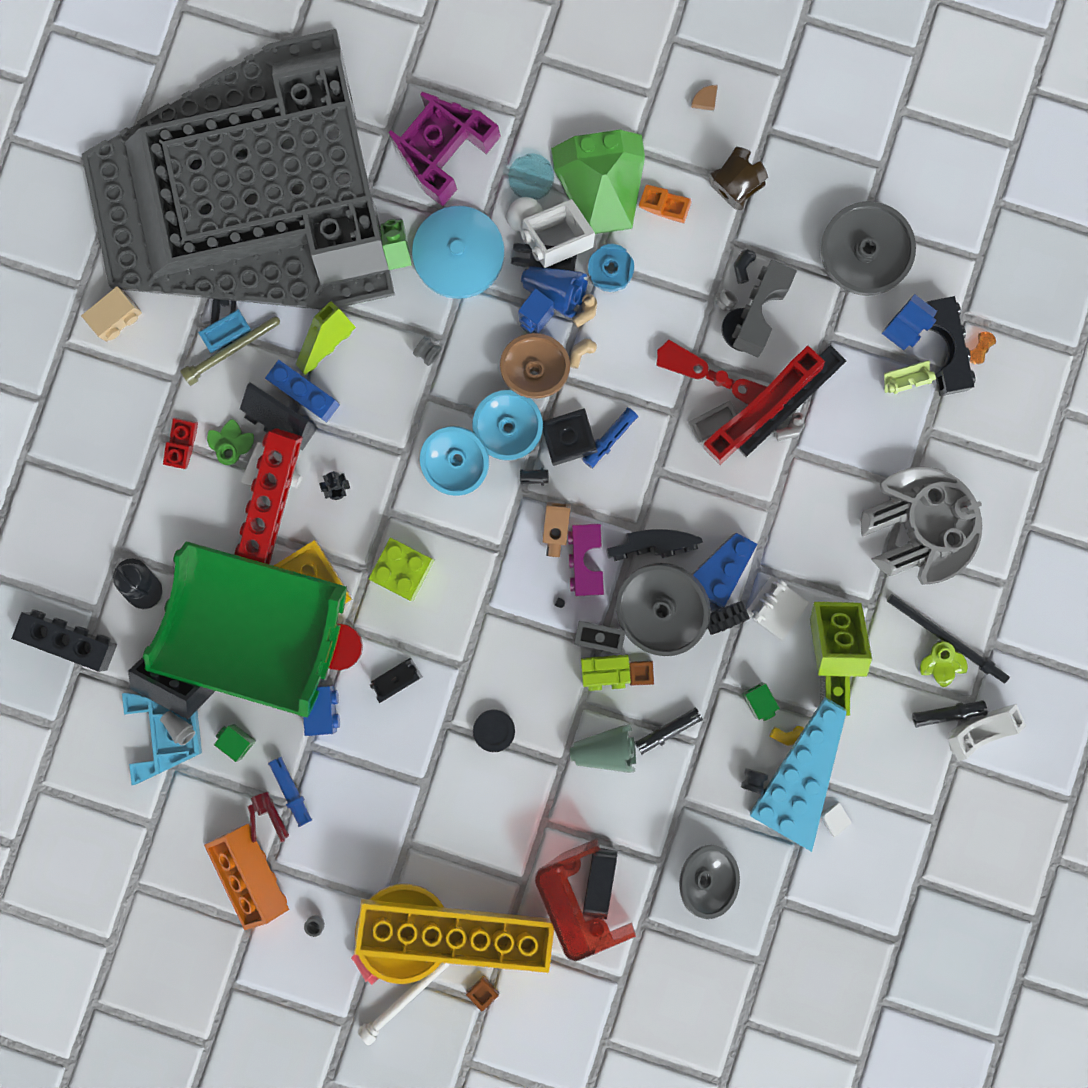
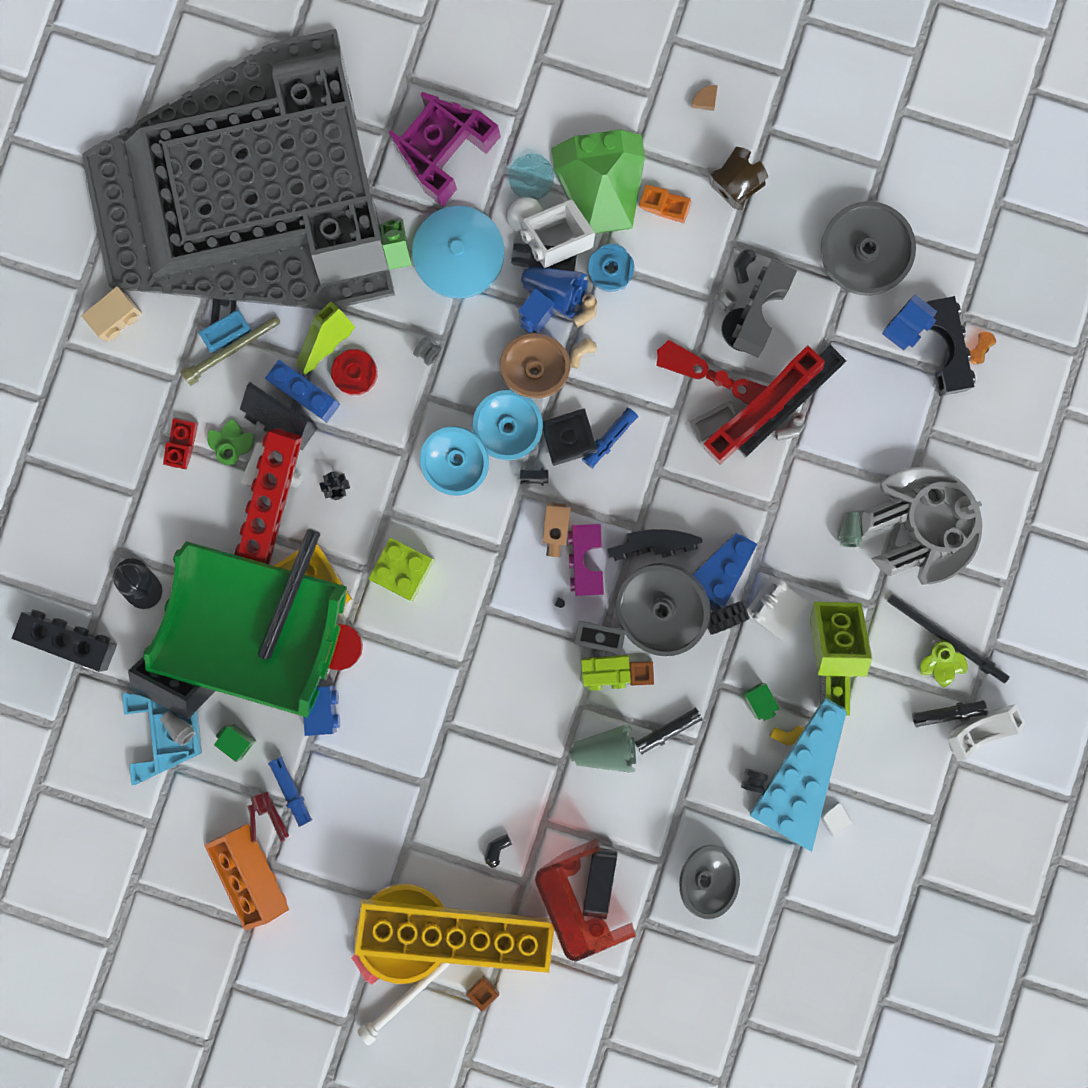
(289, 593): none -> black axle
(314, 925): dark grey hinge -> none
(354, 372): none -> red tile
(395, 680): black hinge -> none
(494, 730): black piece -> none
(494, 848): none -> black arm
(851, 530): none -> sand green cone
(905, 377): yellowish green hinge -> none

